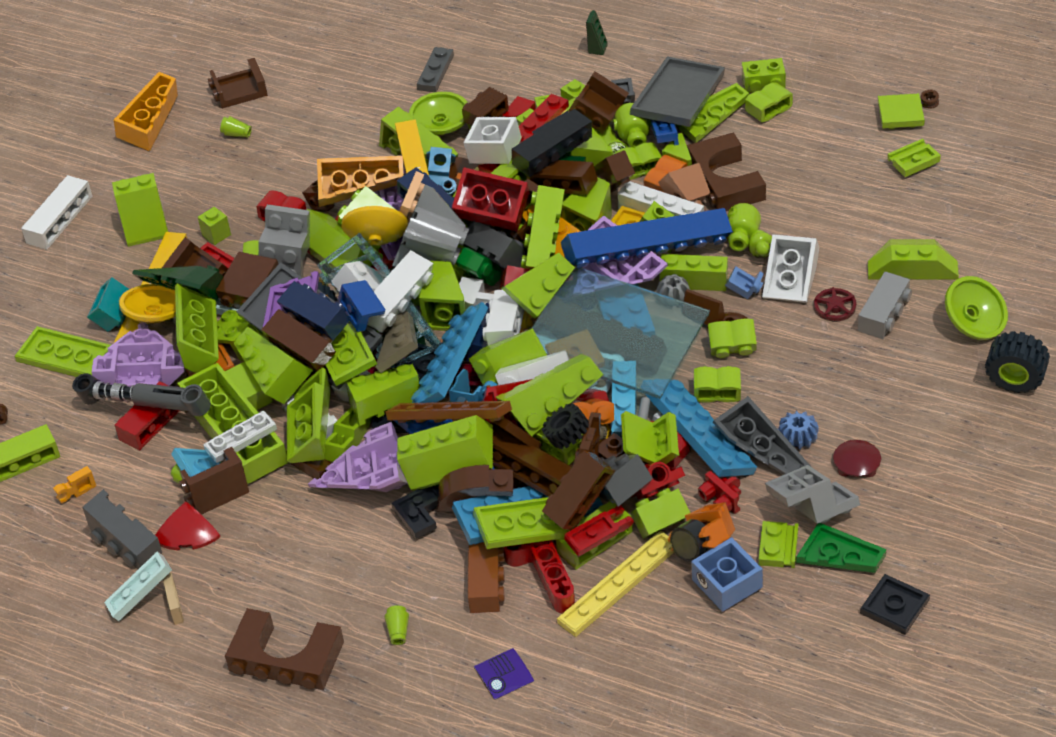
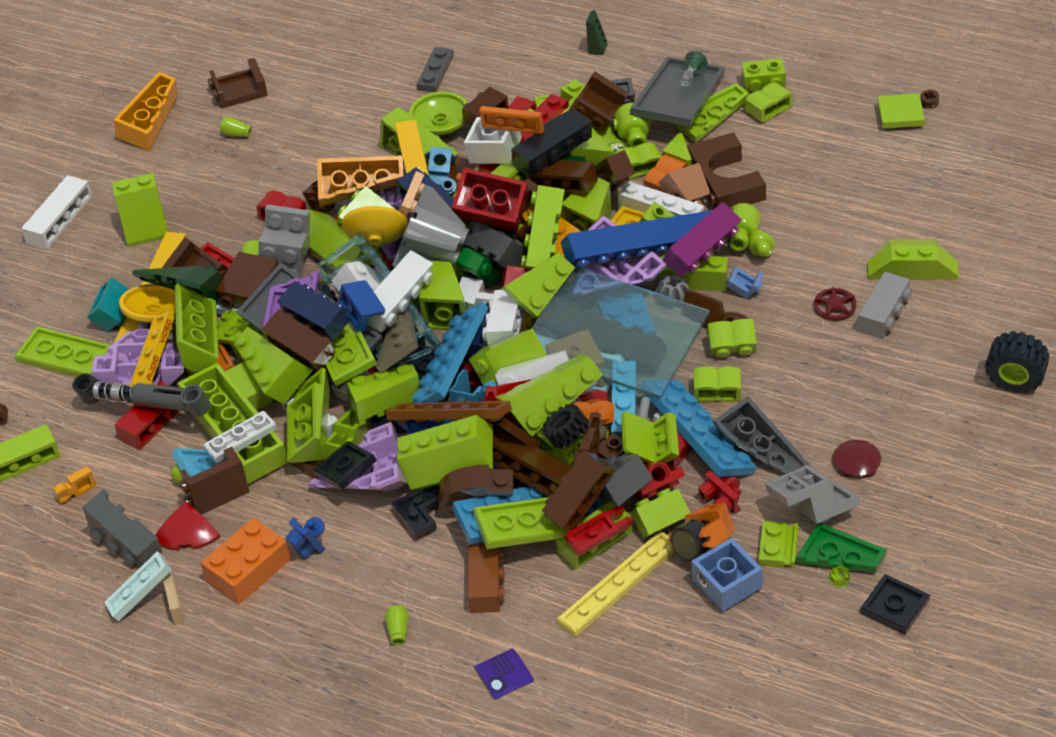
(152, 349): none -> yellow plate
(214, 225): lime brick -> none
(246, 561): none -> orange piece
(305, 538): none -> blue hips
(307, 668): reddish brown arch -> none
(344, 465): none -> black tile
(511, 120): none -> orange tile
(549, 569): red beam -> none
(664, 132): blue panel -> none
(695, 63): none -> clear green piece
(702, 240): none -> magenta brick
(790, 268): white slope -> none
(799, 429): medium blue gear -> none
(835, 578): none -> clear neon green hinge
(914, 157): lime plate -> none
(976, 308): lime dish -> none

